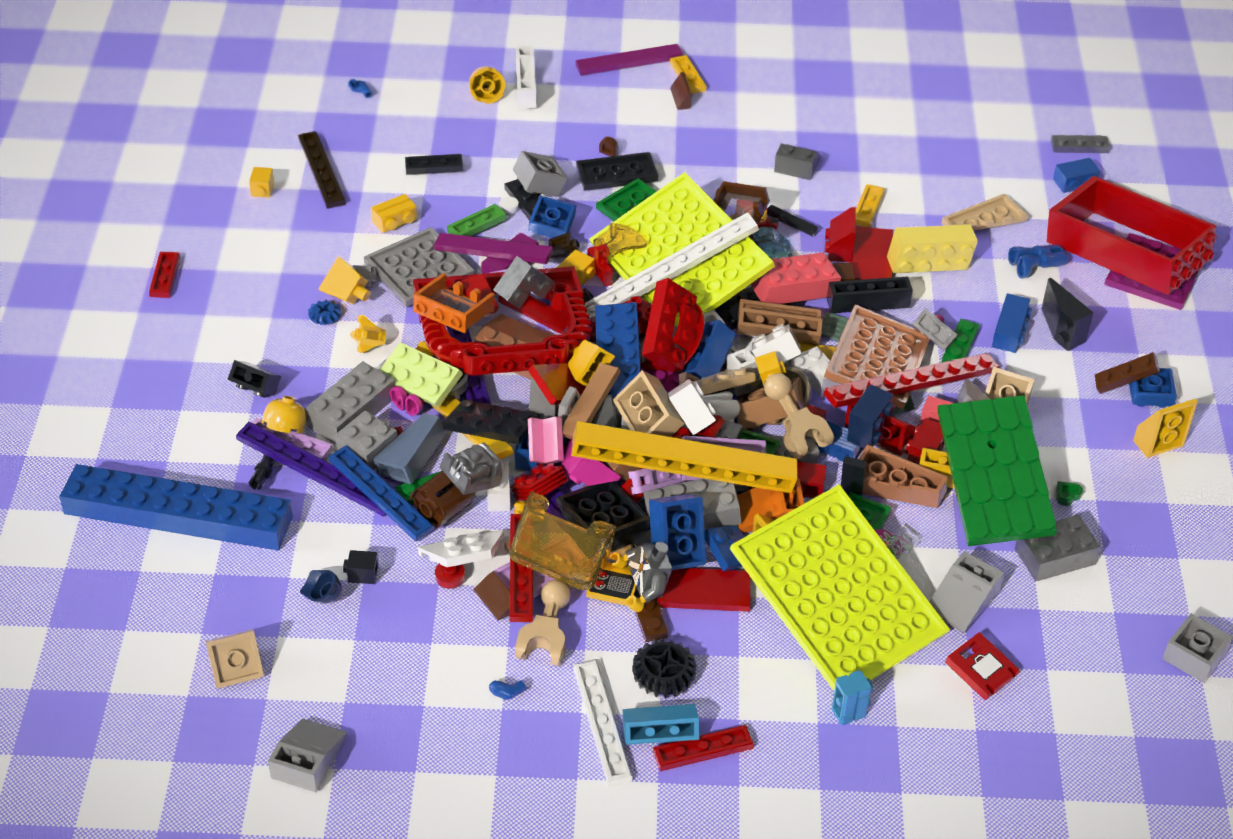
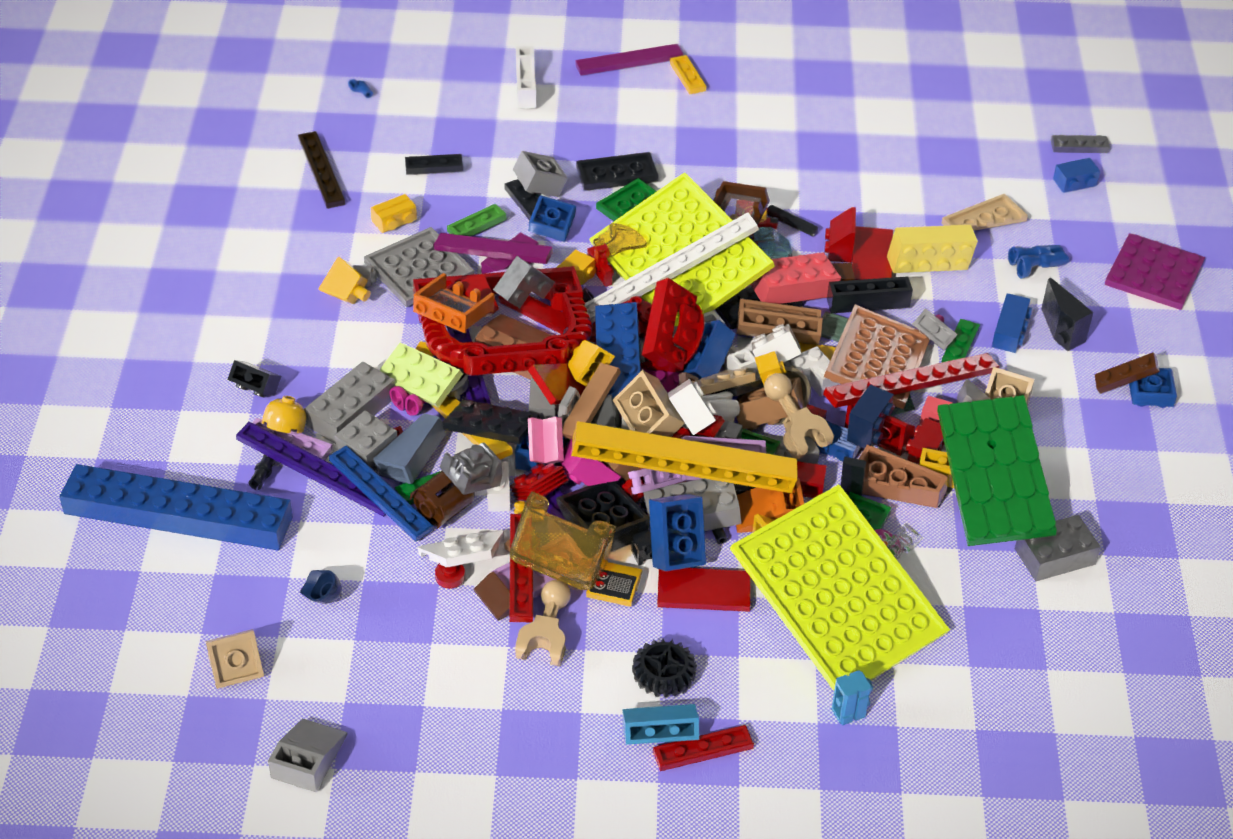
(164, 274): red tile -> none
(261, 182): yellow brick -> none
(324, 317): blue gear -> none
(361, 567): black brick -> none
(368, 335): yellow rock -> none
(486, 84): yellow cylinder -> none
(505, 690): blue arm -> none
(509, 205): white tile -> none
(563, 244): dark brown bracket -> none
(602, 723): white tile -> none
(609, 146): reddish brown tile -> none
(649, 570): dark grey torso -> none
(652, 622): reddish brown plate -> none
(681, 92): reddish brown slope -> none
(720, 541): blue plate -> none
(796, 161): dark grey slope -> none
(868, 205): yellow tile -> none
(966, 591): light grey slope -> none
(984, 668): red container -> none
(1068, 492): green tile -> none
(1141, 214): red door -> none
(1165, 429): yellow slope -> none
(1197, 648): light grey brick -> none

